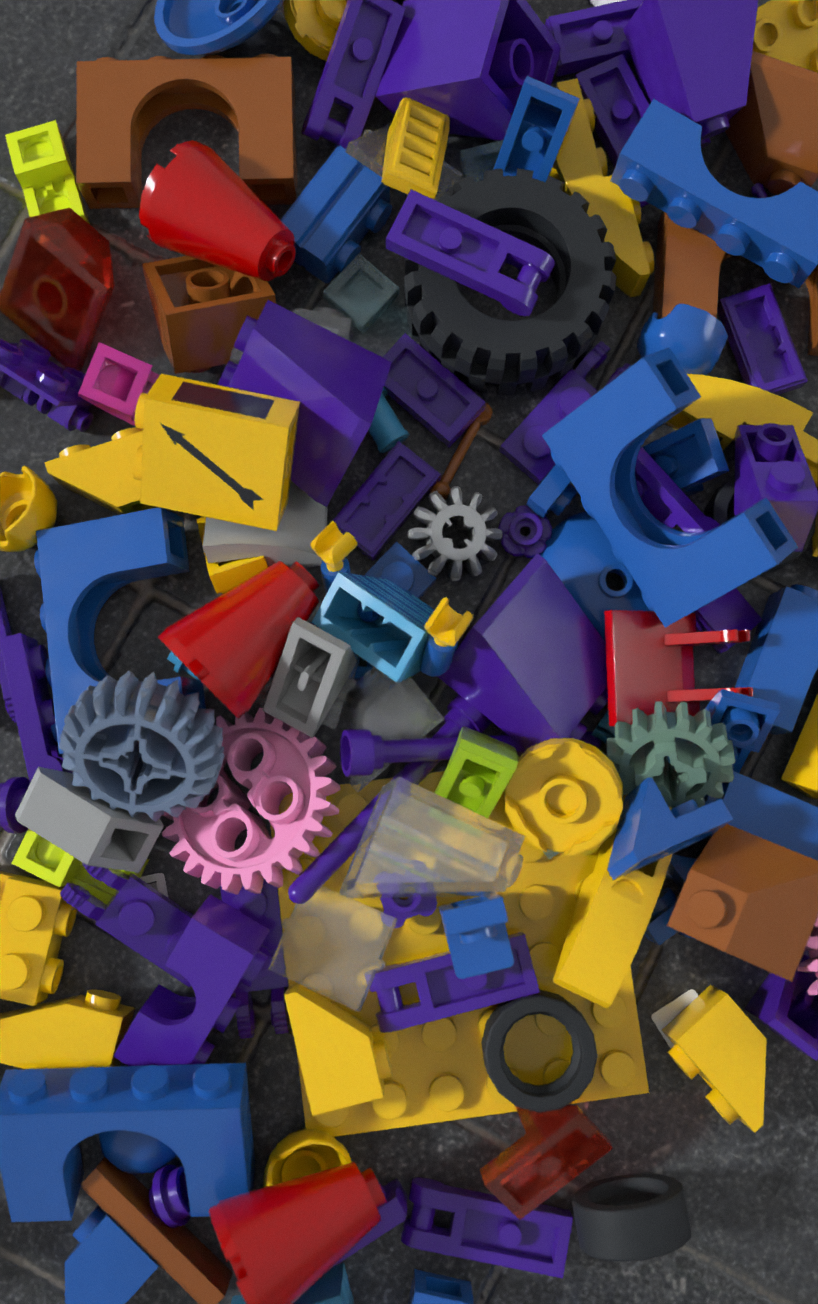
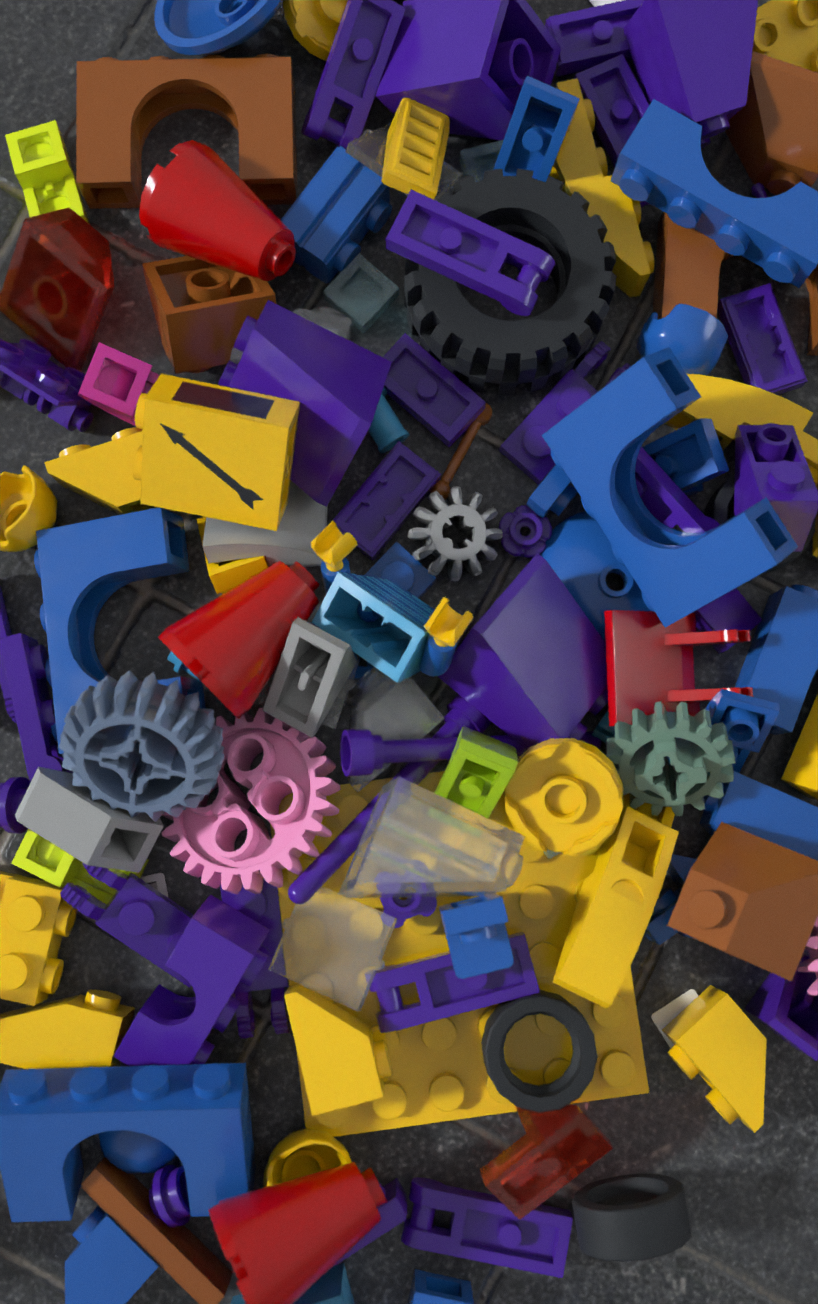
(653, 831): blue slope -> none

